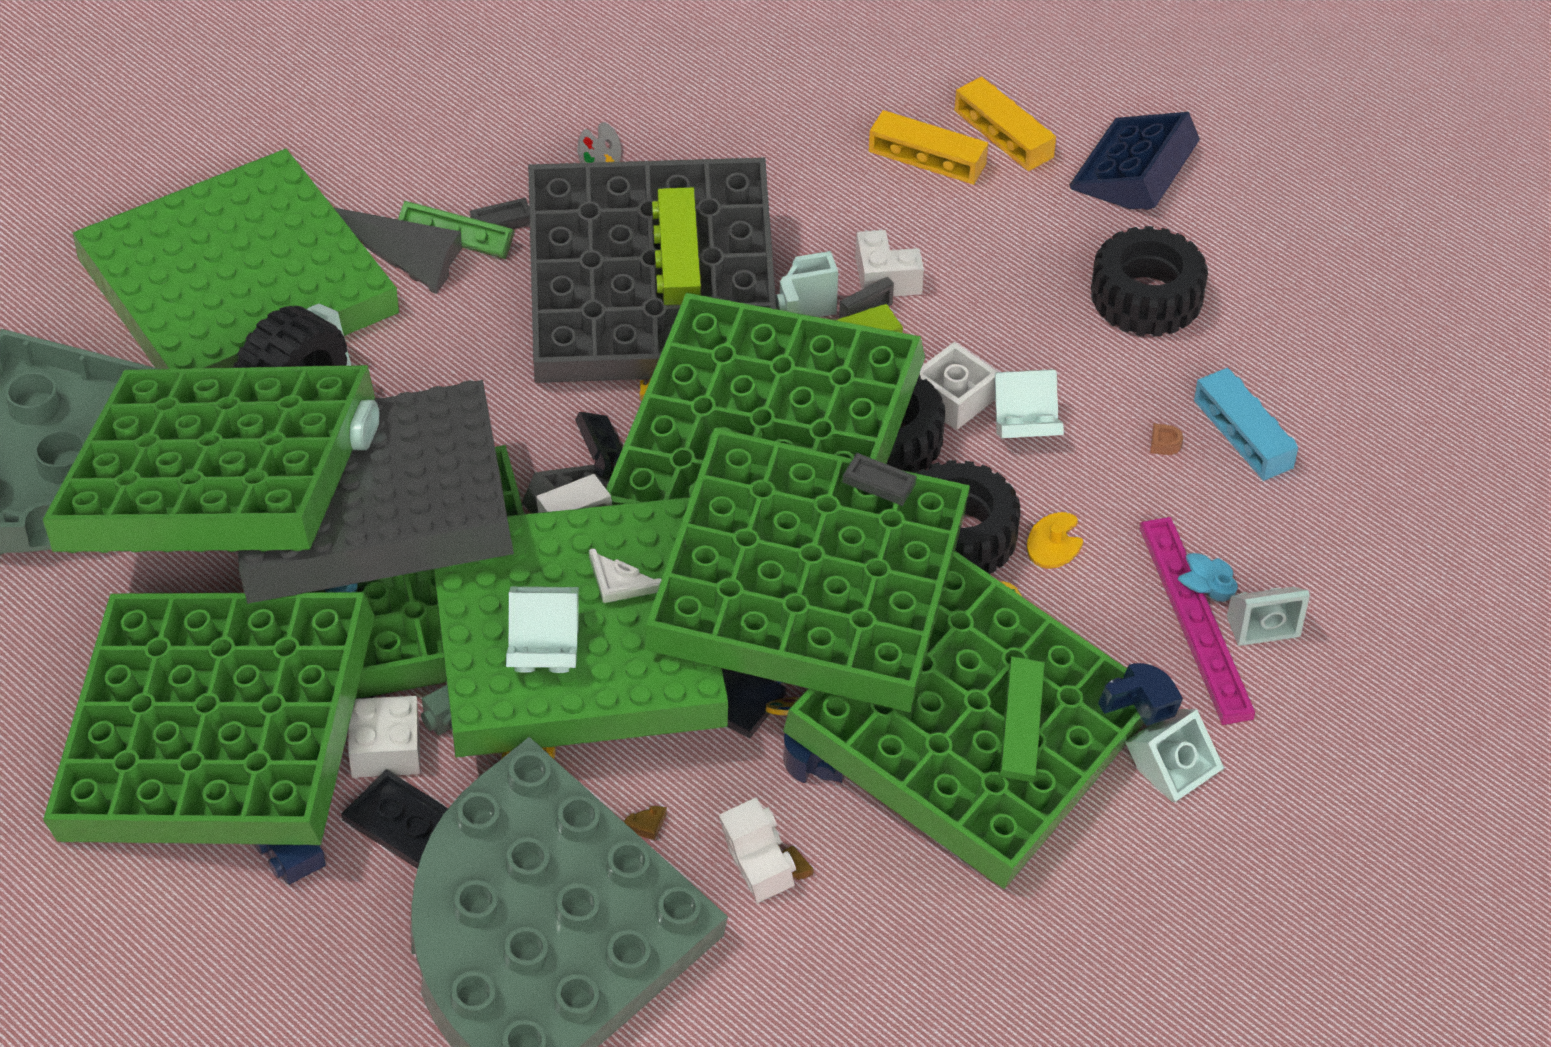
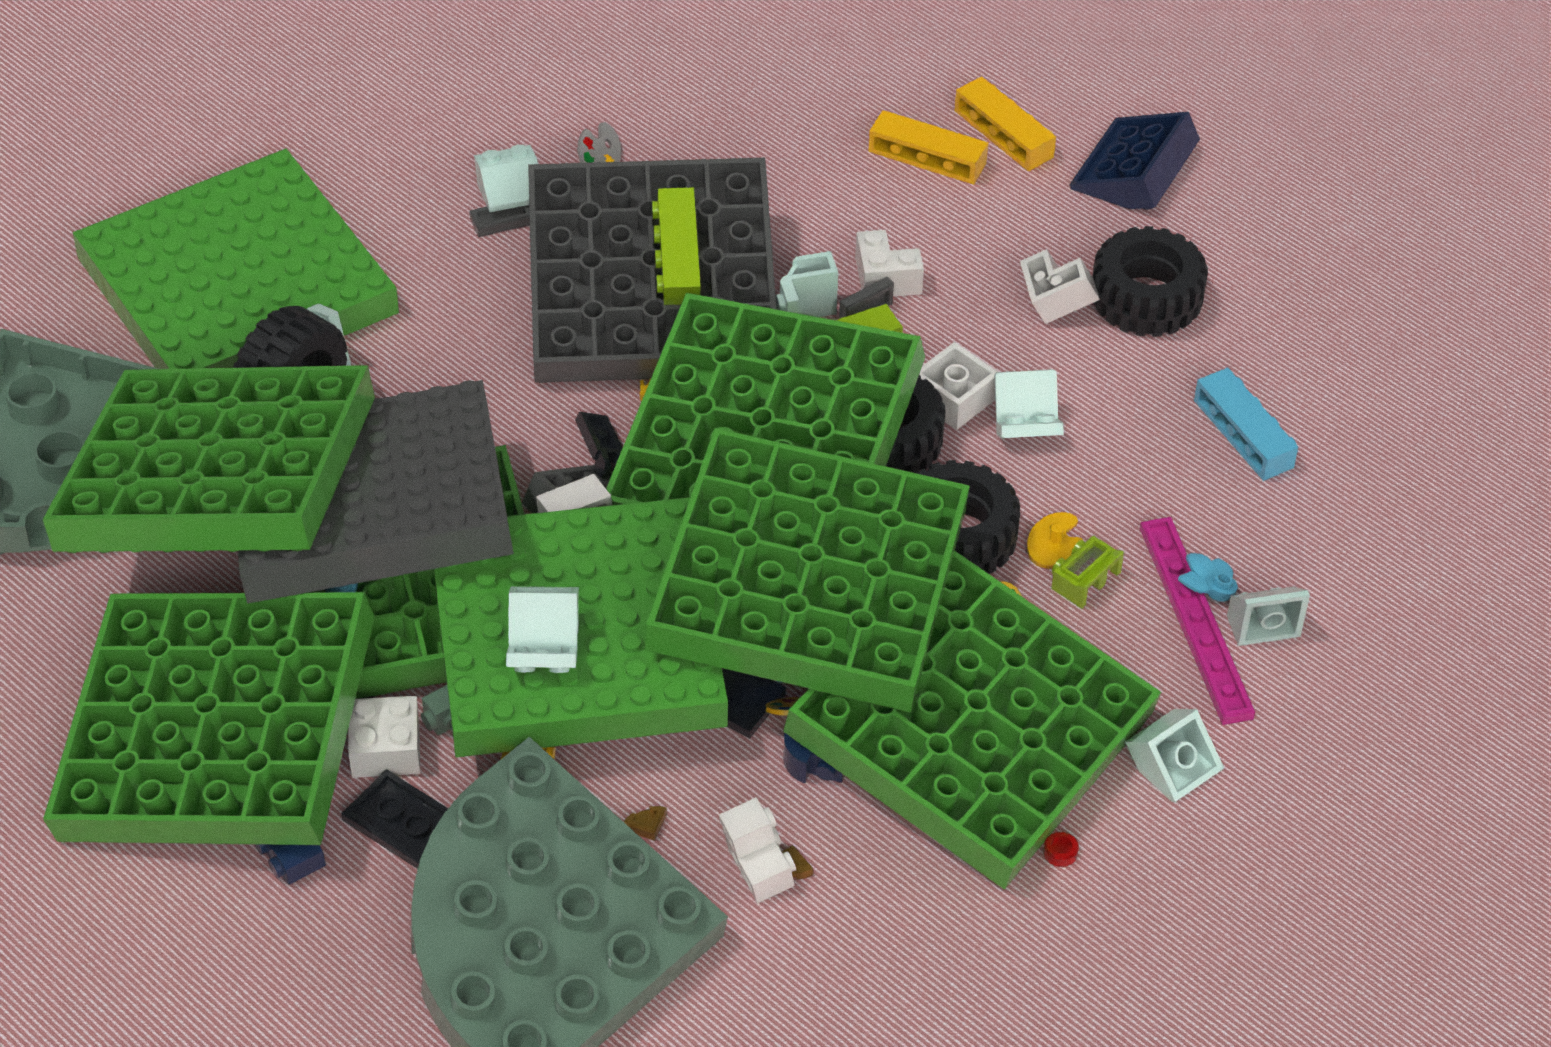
(364, 424): light aqua tile -> none
(413, 246): dark grey wedge -> none
(475, 234): bright green tile -> none
(504, 176): none -> light aqua slope
(620, 580): white tile -> none
(879, 479): dark grey tile -> none
(1022, 719): bright green tile -> none
(1057, 289): none -> white brick
(1061, 849): none -> red tile
(1085, 568): none -> lime window
(1145, 688): dark blue brick -> none
(1166, 439): nougat tile -> none

